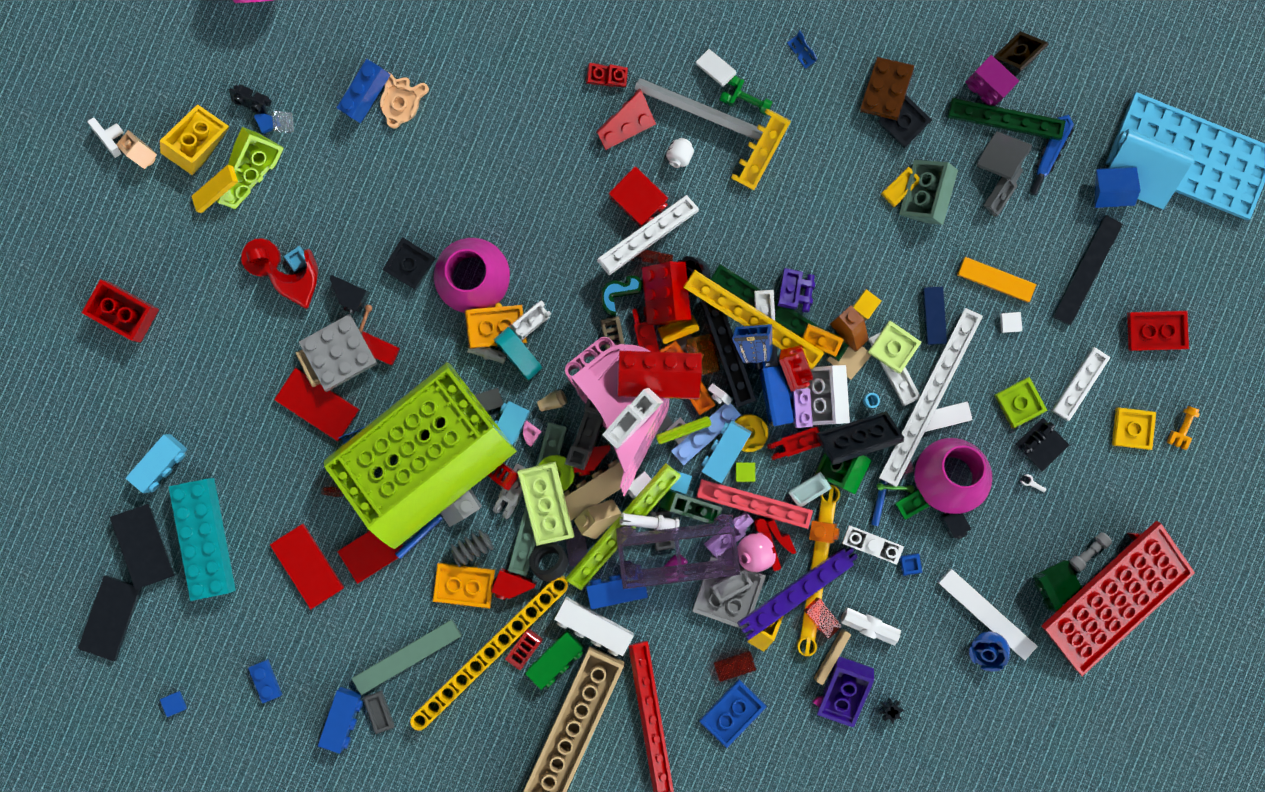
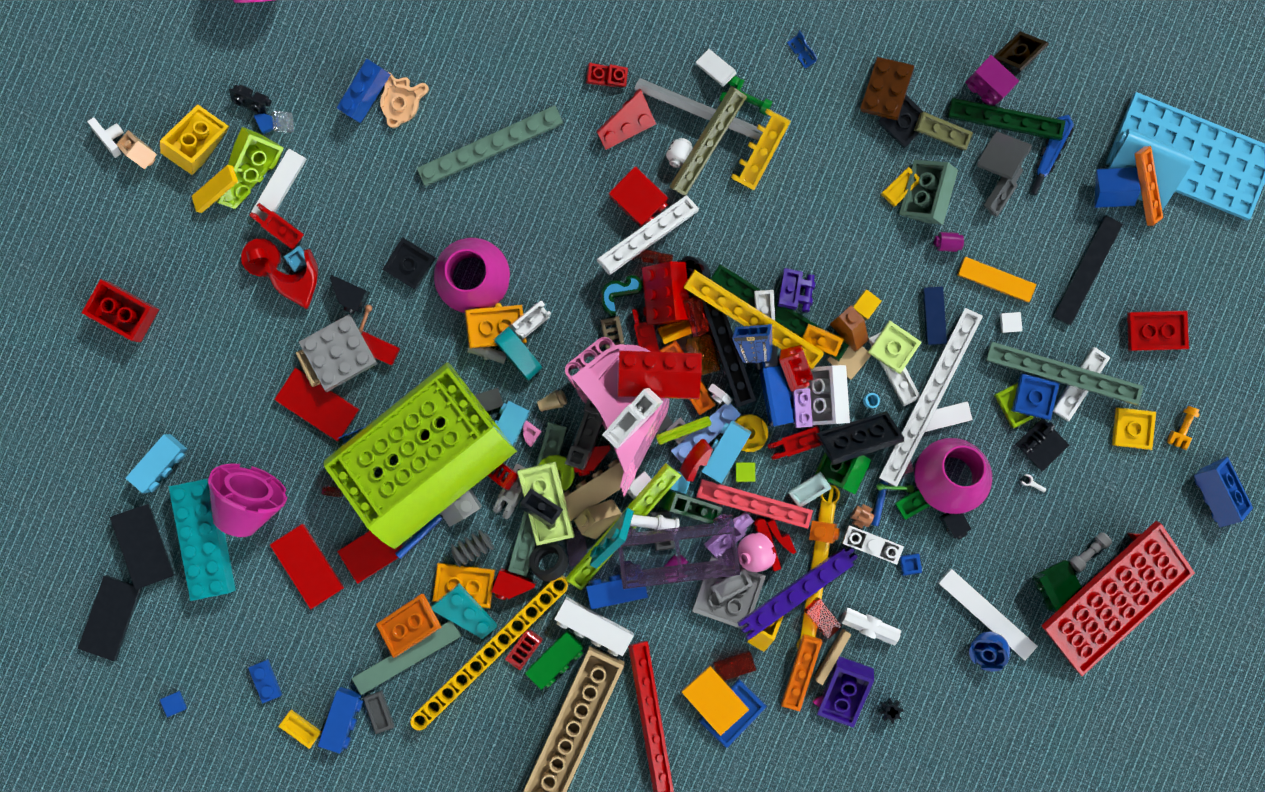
(243, 498): none -> dark pink cone
(278, 227): none -> red hinge
(280, 183): none -> white tile
(300, 729): none -> yellow tile
(408, 625): none -> orange tile
(464, 611): none -> teal wing
(490, 146): none -> sand green plate
(540, 508): none -> black slope
(612, 540): none -> teal wing
(696, 316): none -> clear red plate
(697, 456): none -> red slope
(708, 141): none -> olive tile
(715, 700): none -> light orange tile
(801, 672): none -> orange tile
(862, 516): none -> nougat gear
(943, 131): none -> olive tile
(949, 241): none -> magenta brick
(1035, 397): none -> blue tile
(1064, 373): none -> sand green plate
(1148, 185): none -> orange tile
(1223, 492): none -> blue slope

